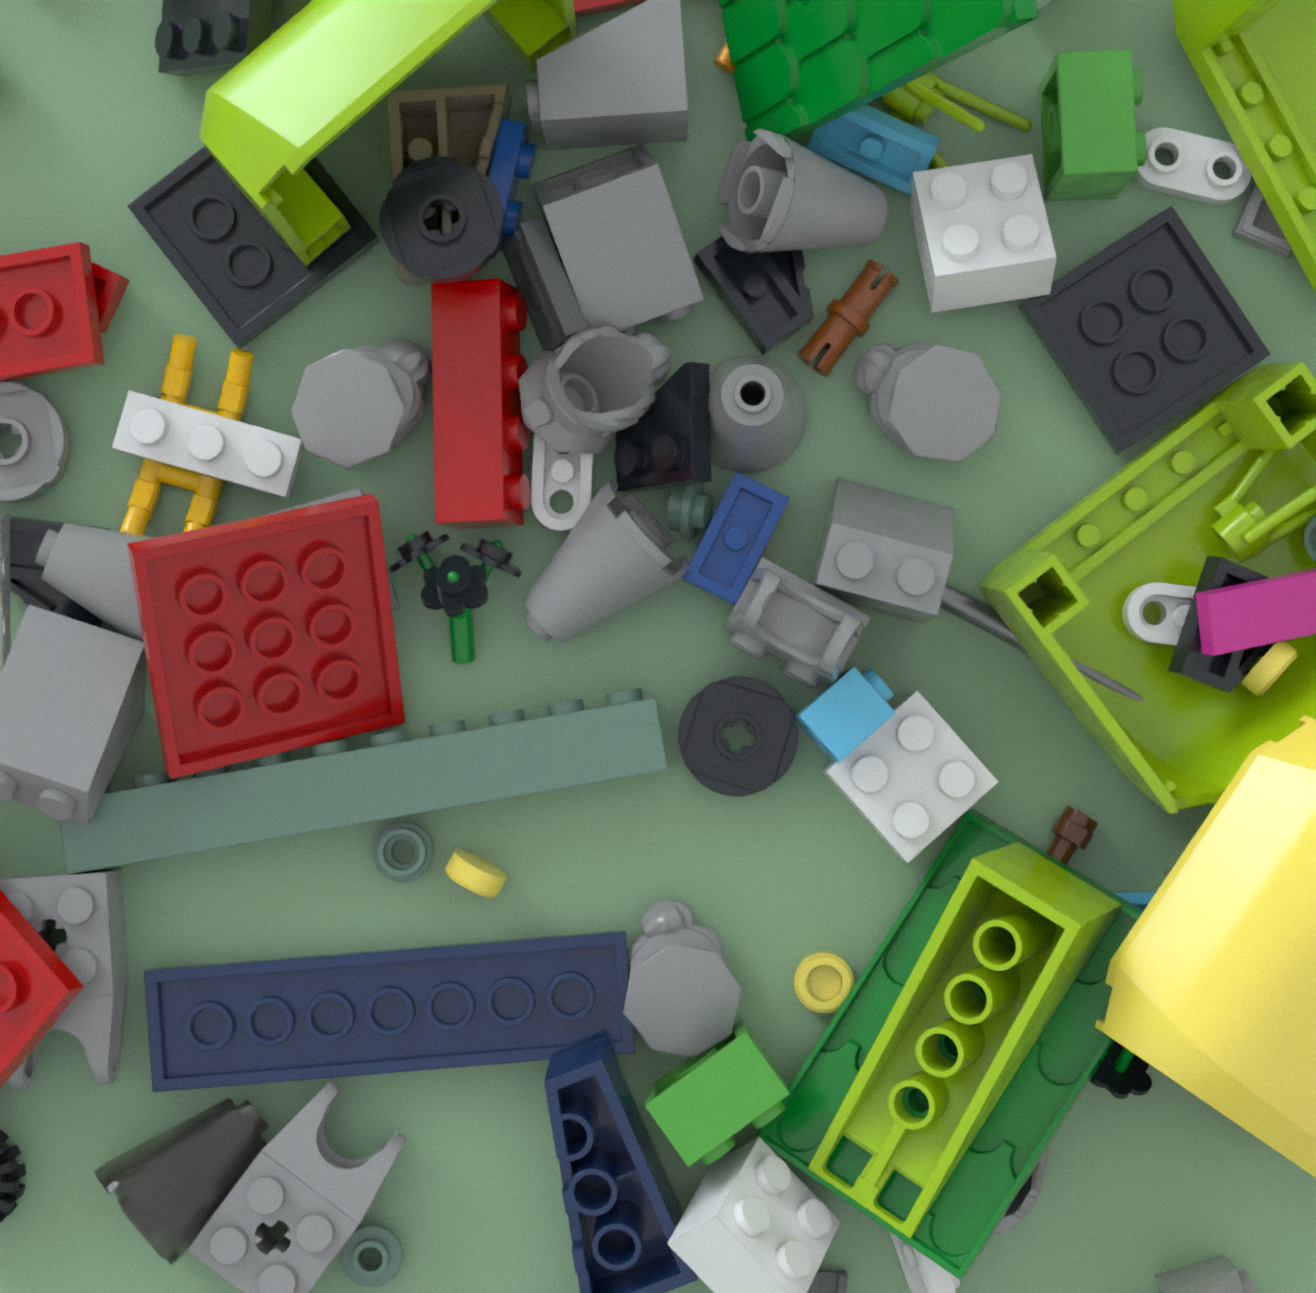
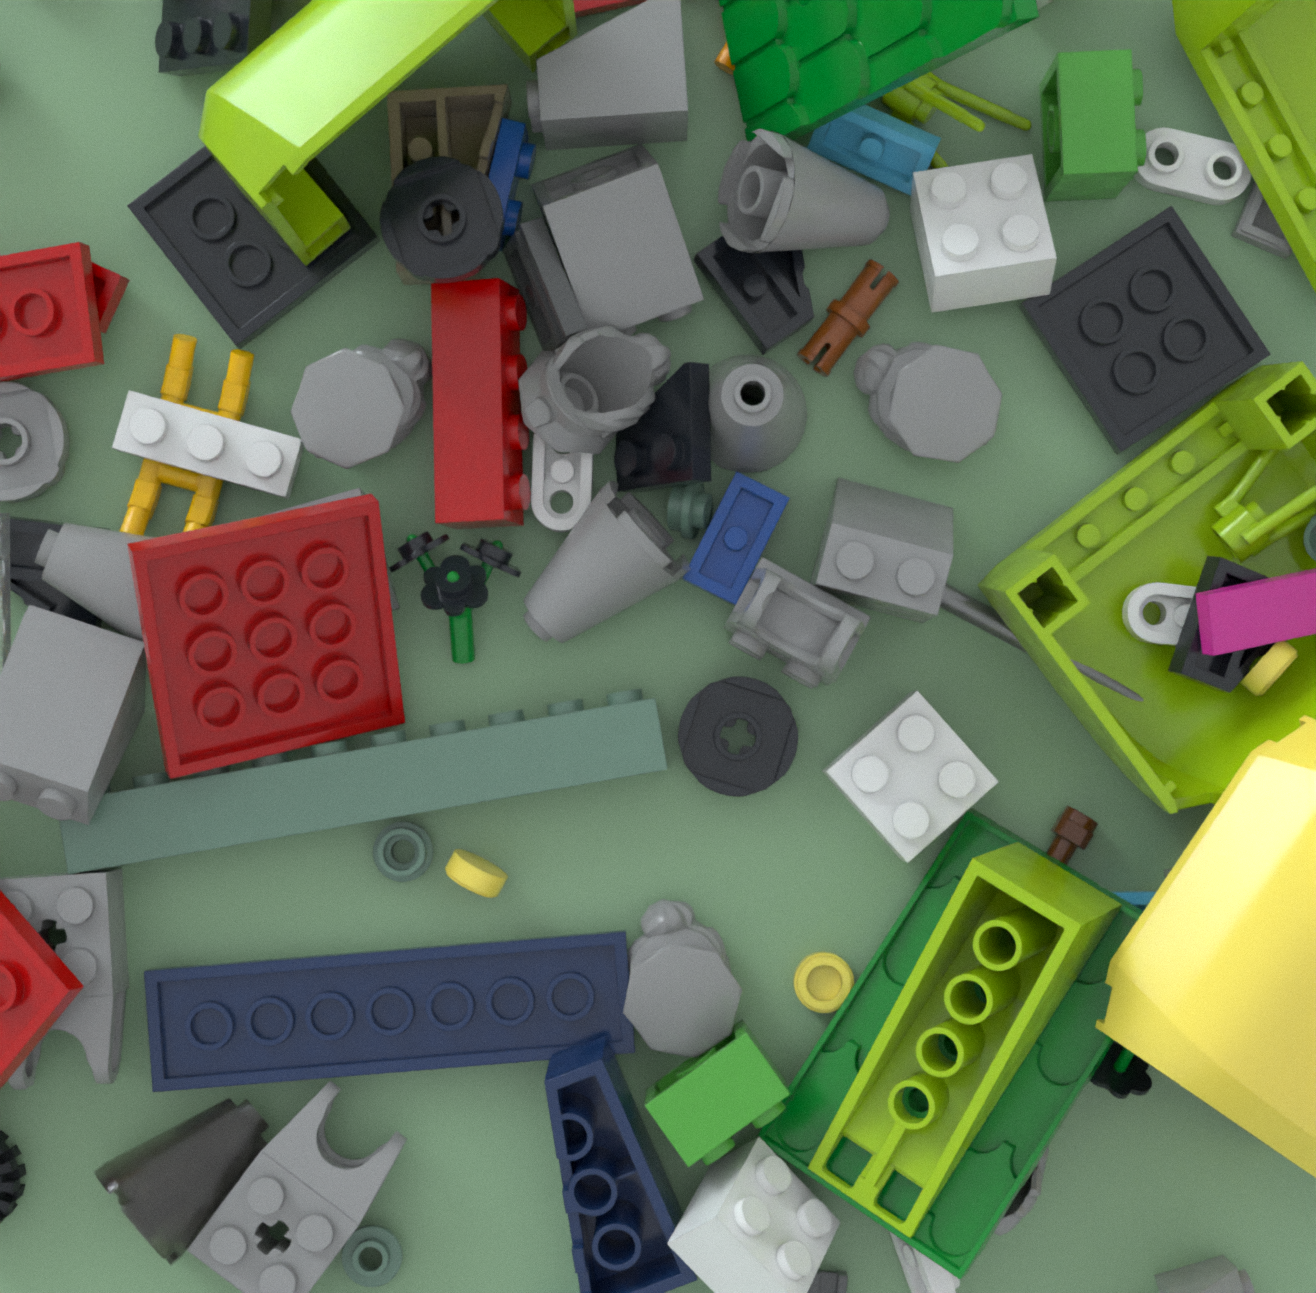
(846, 712): medium azure brick -> none

